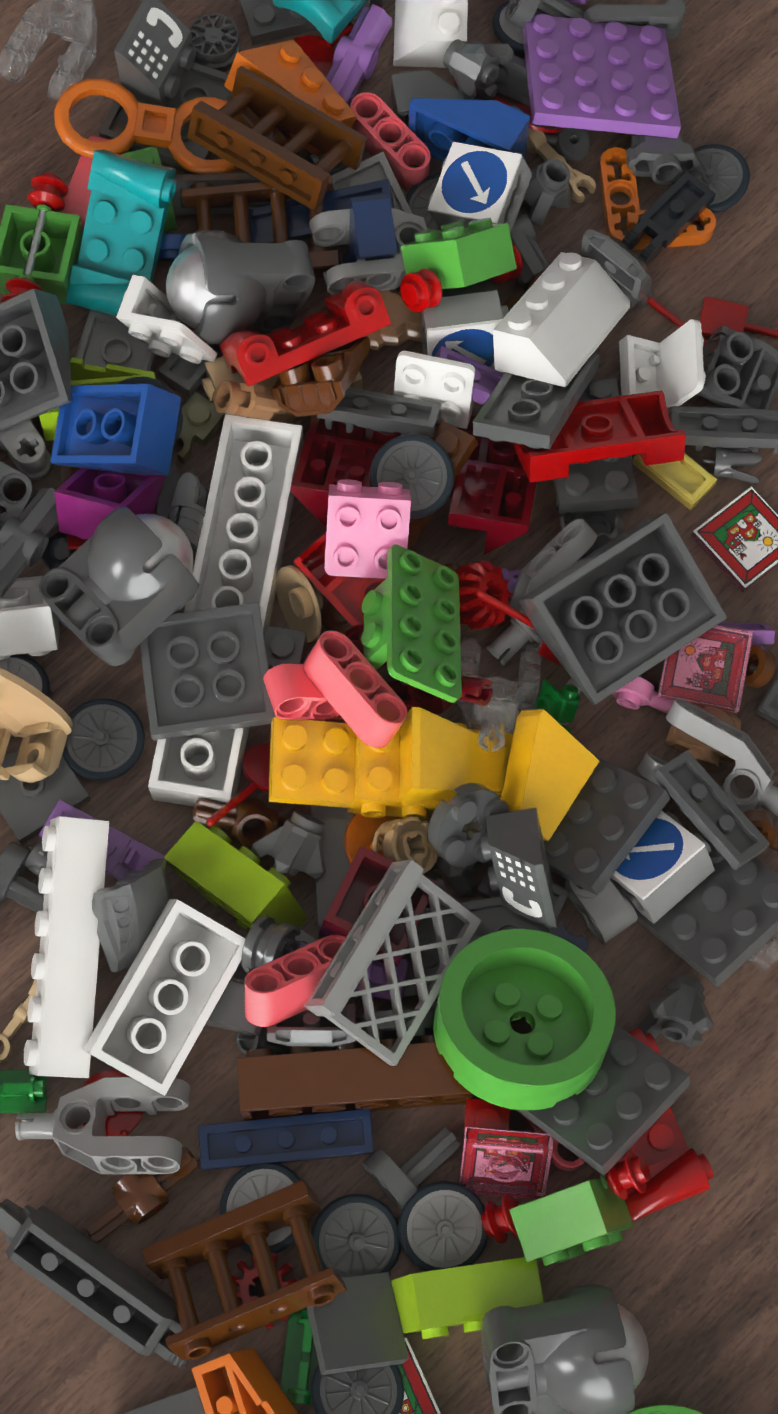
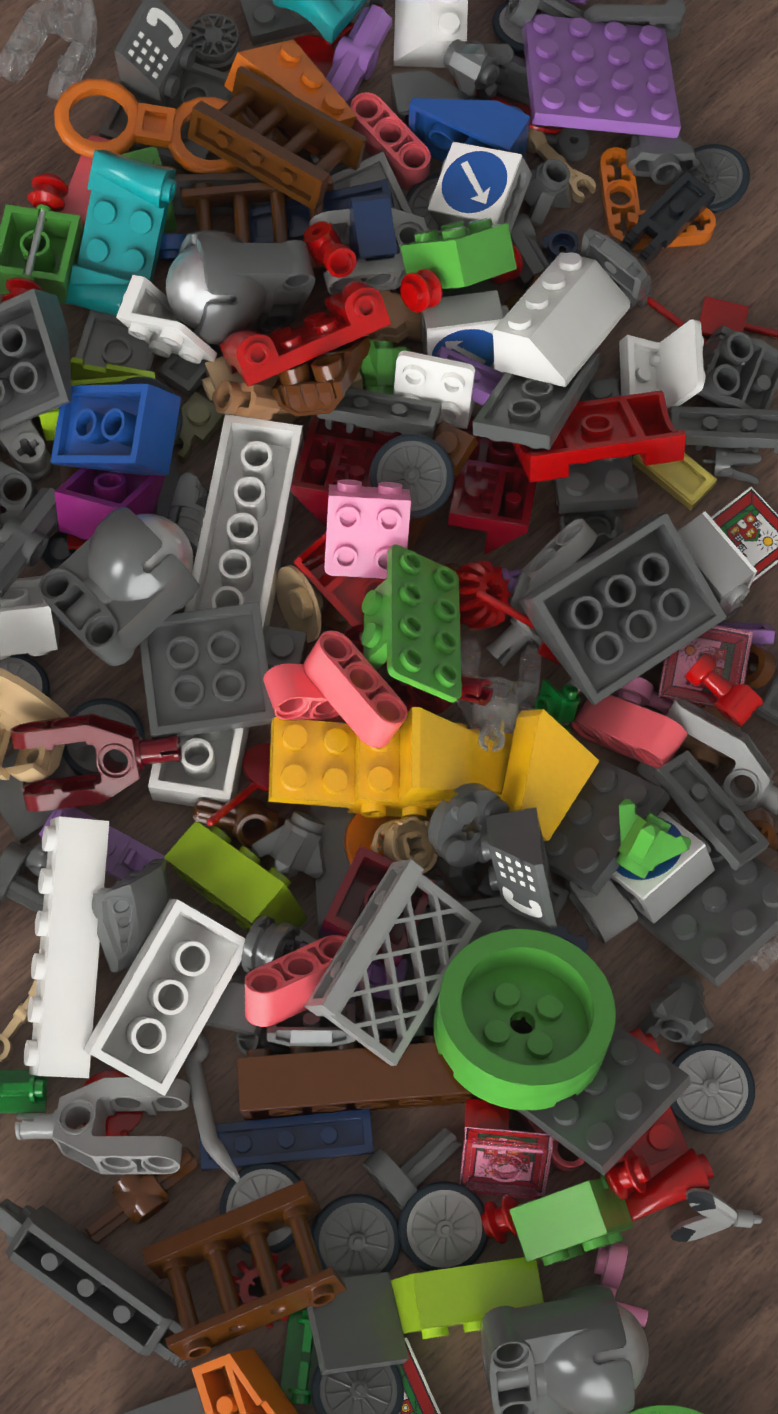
(104, 736): none -> dark red piece
(203, 1108): none -> light grey piece
(327, 248): none -> red leg
(380, 366): none -> bright green rock
(560, 239): none -> dark blue plate
(611, 1265): none -> bright pink plate
(630, 730): none -> coral beam
(646, 841): none -> bright green rock
(714, 1216): none -> light grey piece
(719, 561): none -> light grey piece
(719, 1089): none -> light grey wheel
(733, 701): none -> red leg

